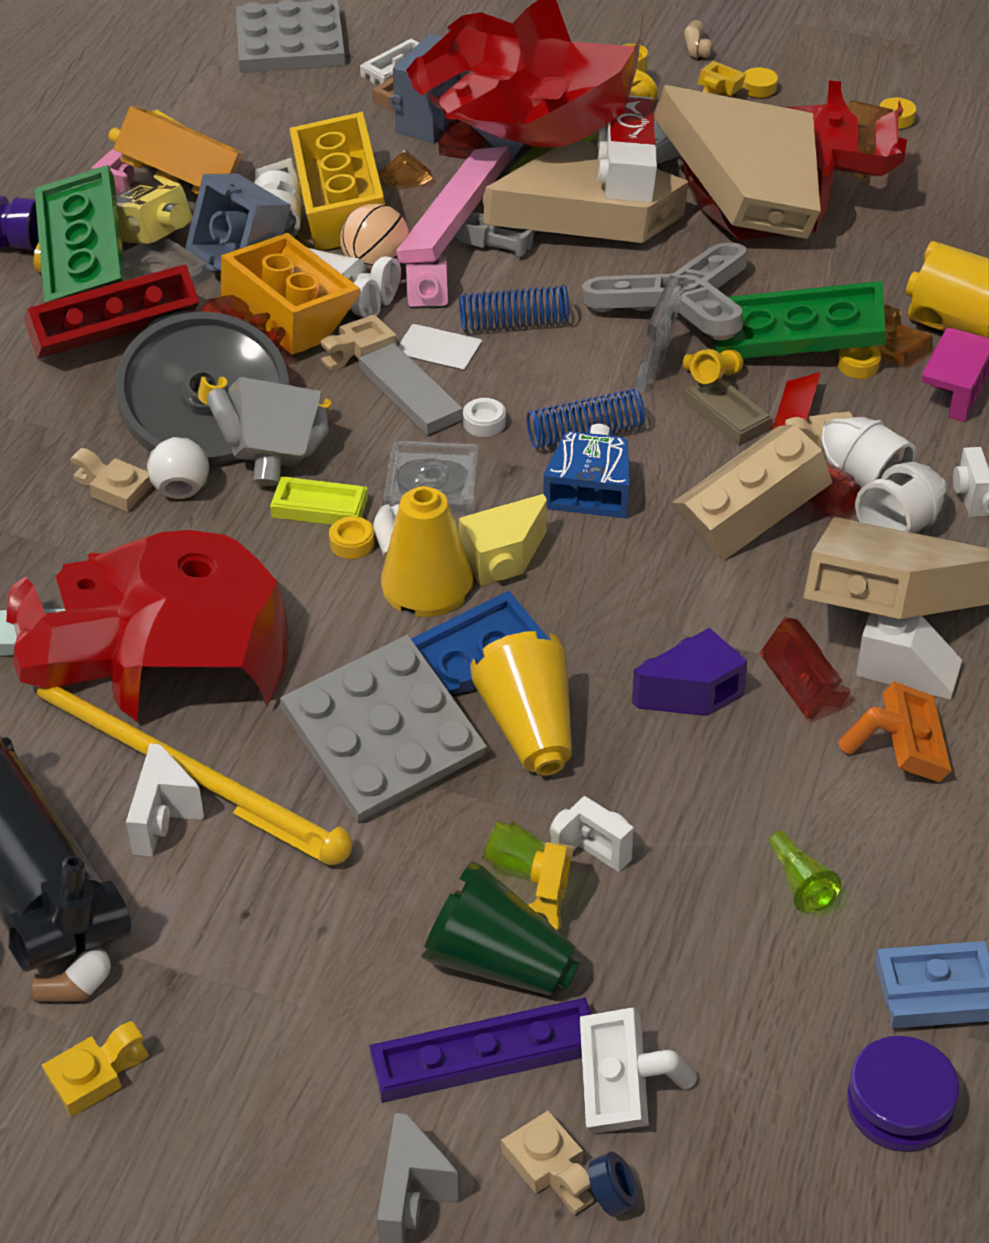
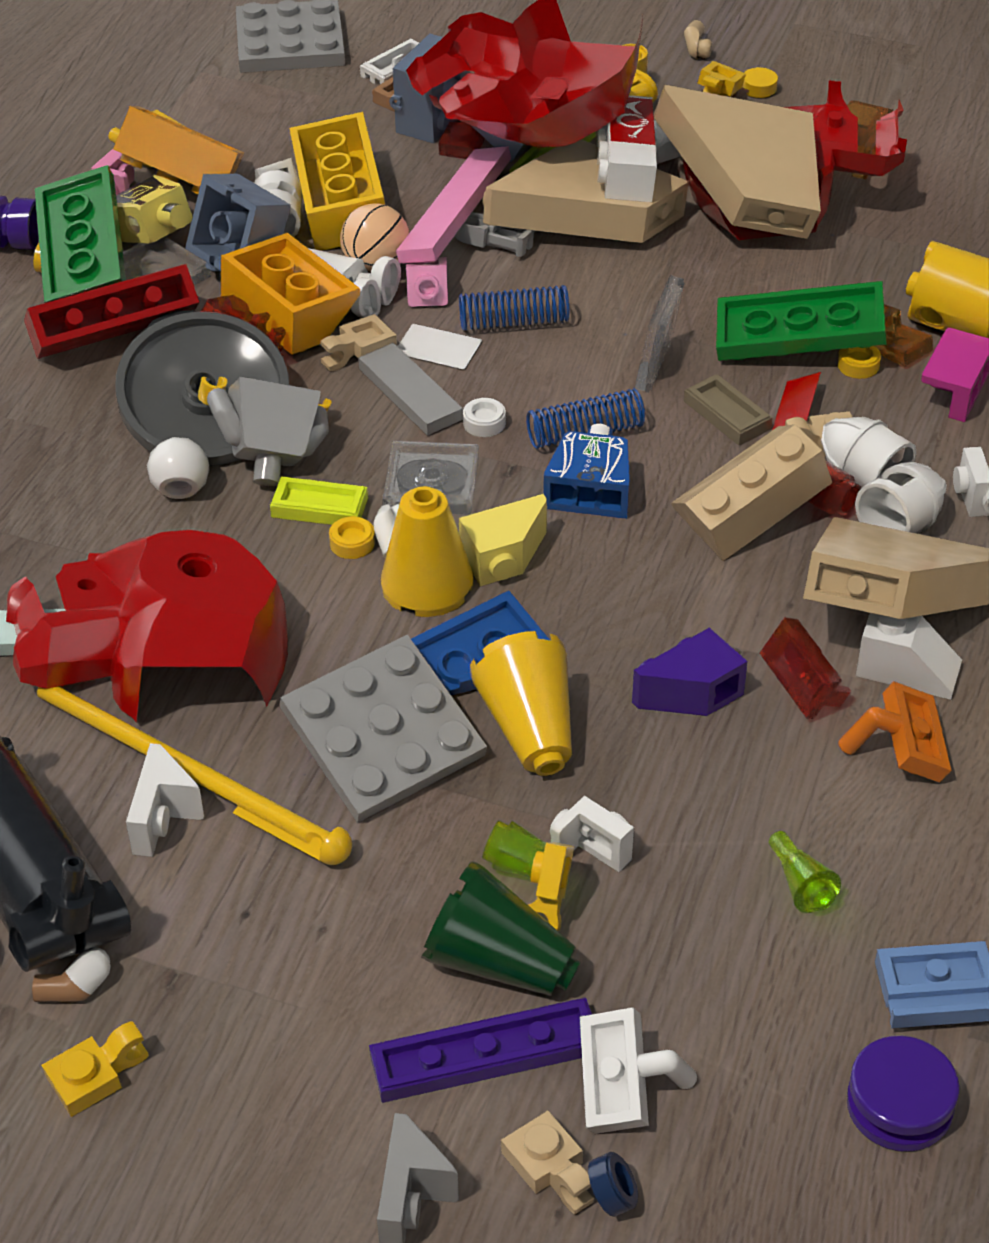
(114, 484): tan plate -> none
(405, 172): clear orange tile -> none
(700, 299): light grey piece -> none
(709, 365): yellow piece -> none
(908, 115): yellow tile -> none

